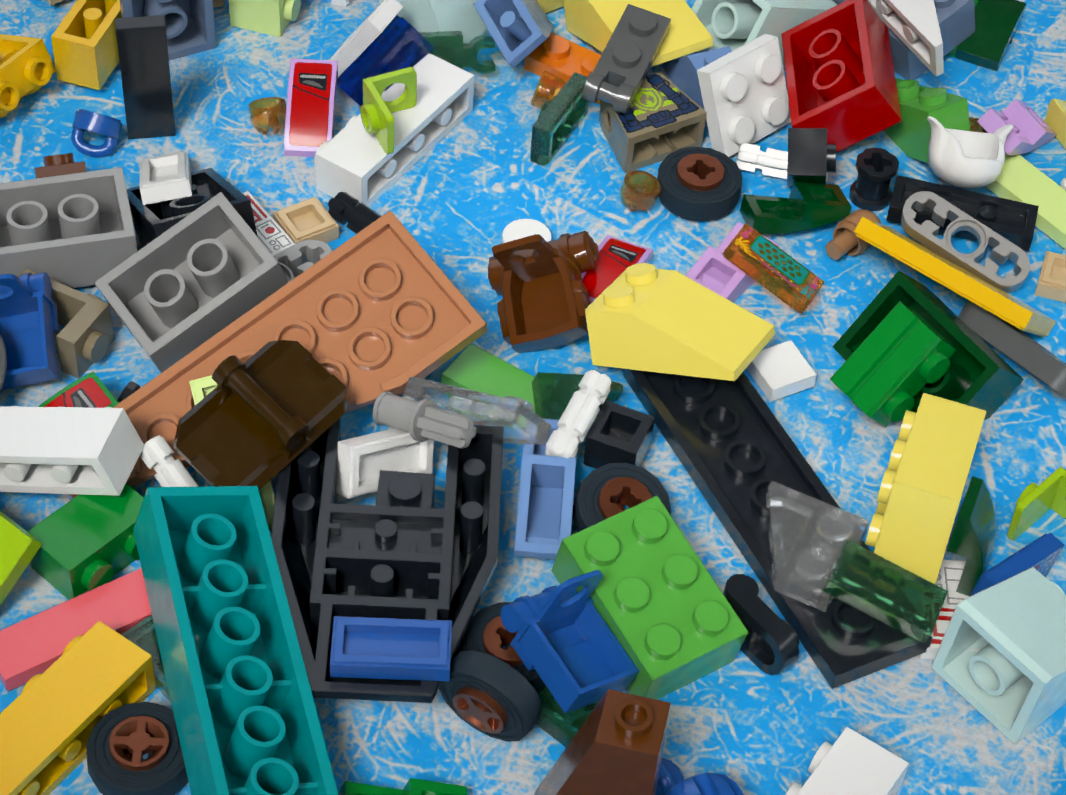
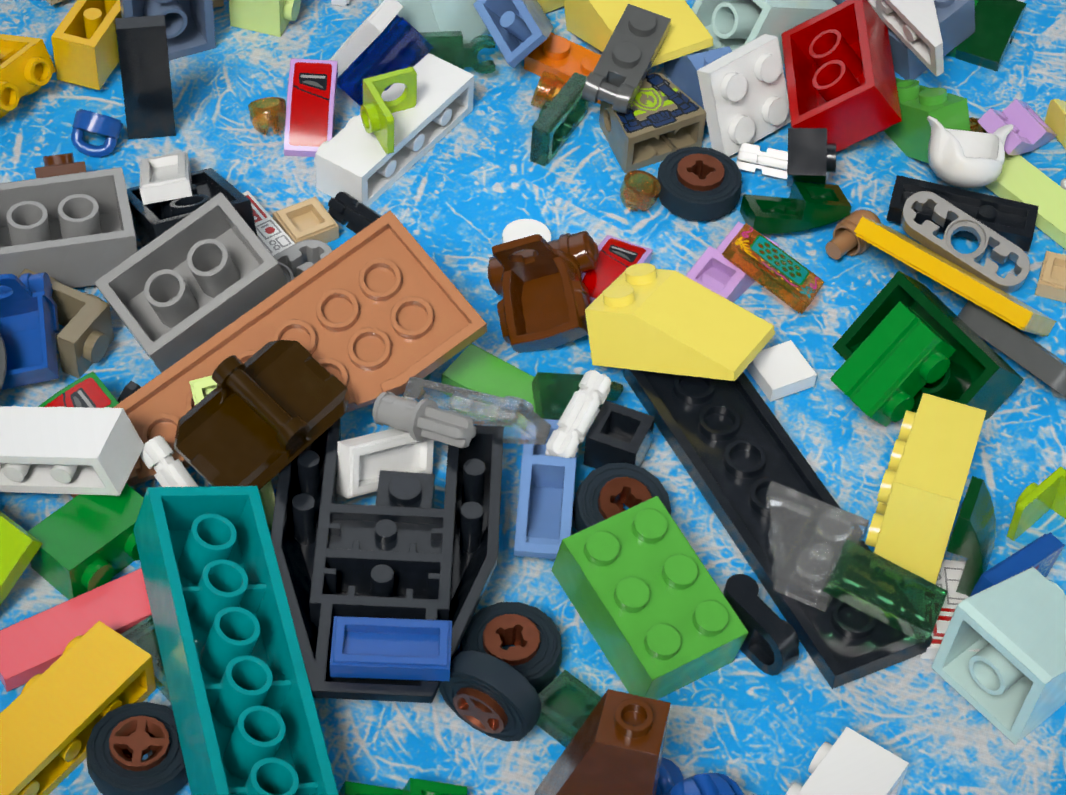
(569, 643): blue piece -> none
(872, 185): black bush -> none

